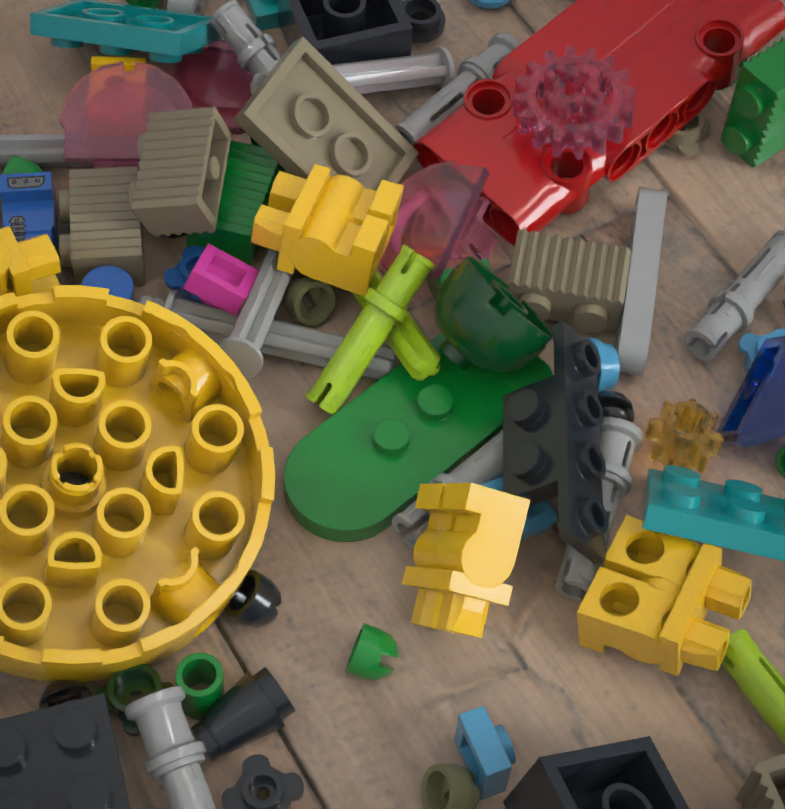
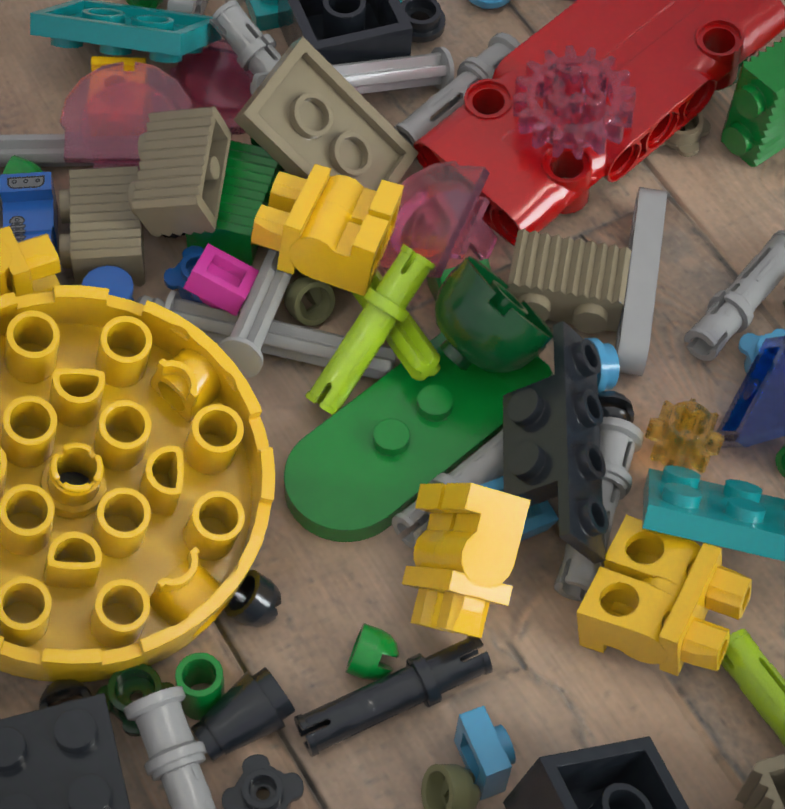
(417, 683): none -> black pin

